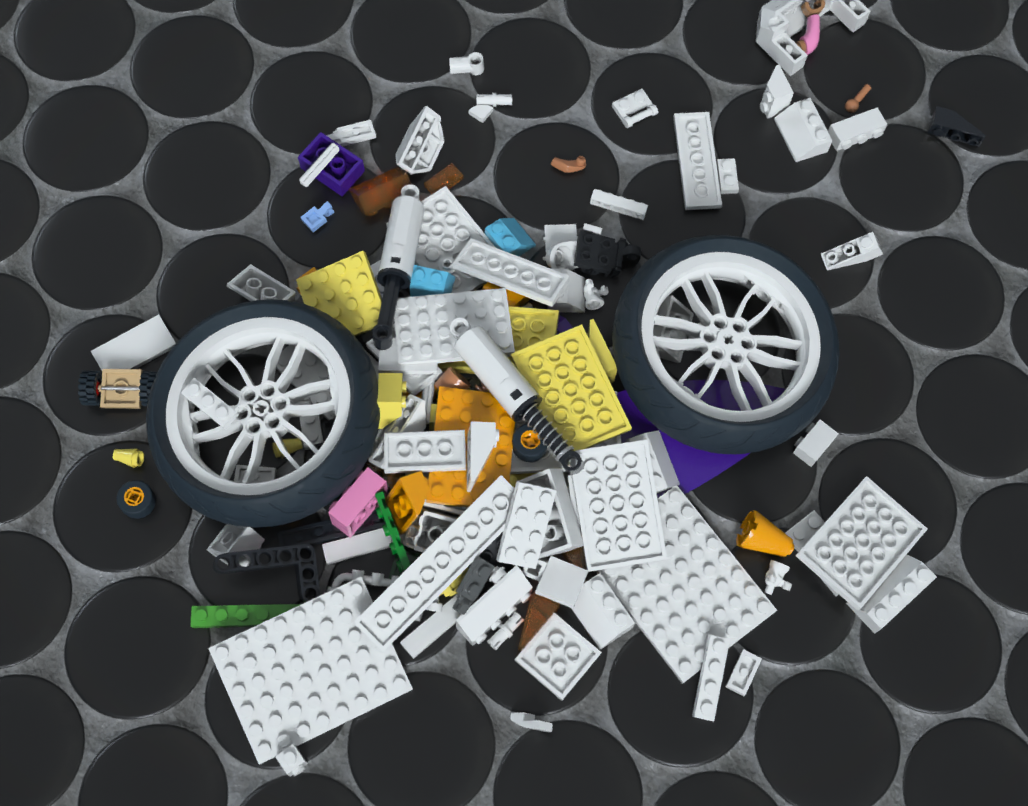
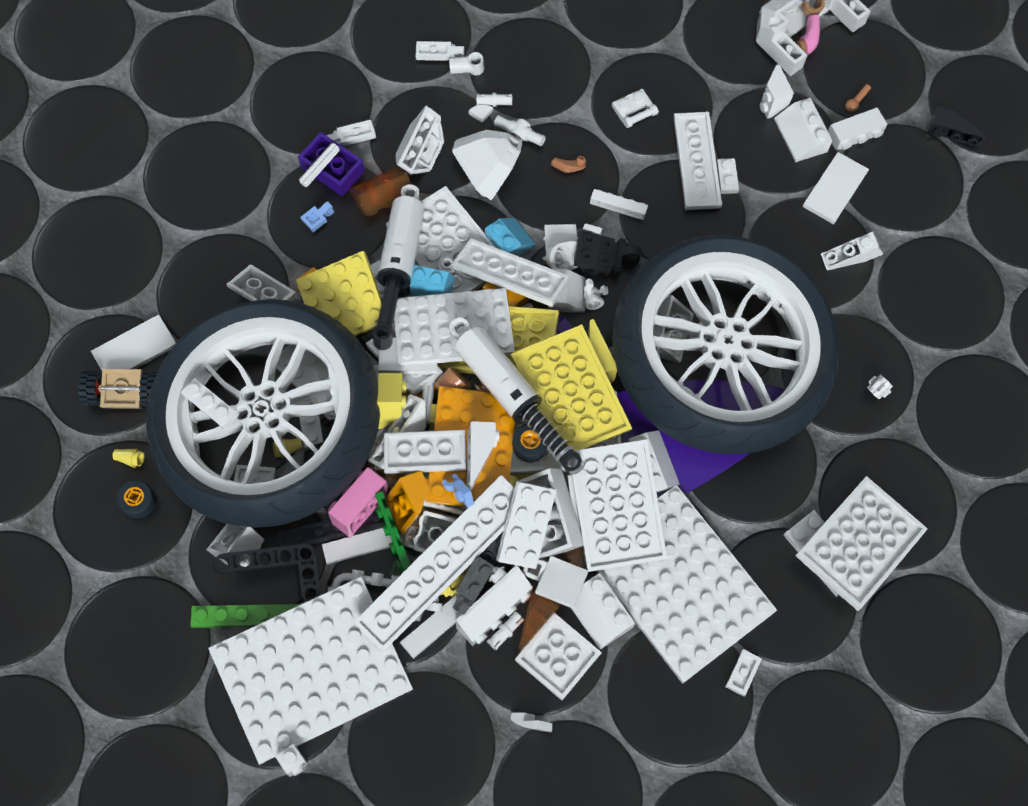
(437, 50): none -> white hinge
(447, 177): clear orange plate -> none
(462, 492): none -> light blue plate
(487, 159): none -> white brick
(520, 130): none -> white pin
(710, 678): white plate -> none
(763, 536): light orange cone -> none
(775, 576): white piece -> none
(815, 443): white brick -> none
(835, 188): none -> white tile
(879, 386): none -> white gear
(895, 593): white slope -> none

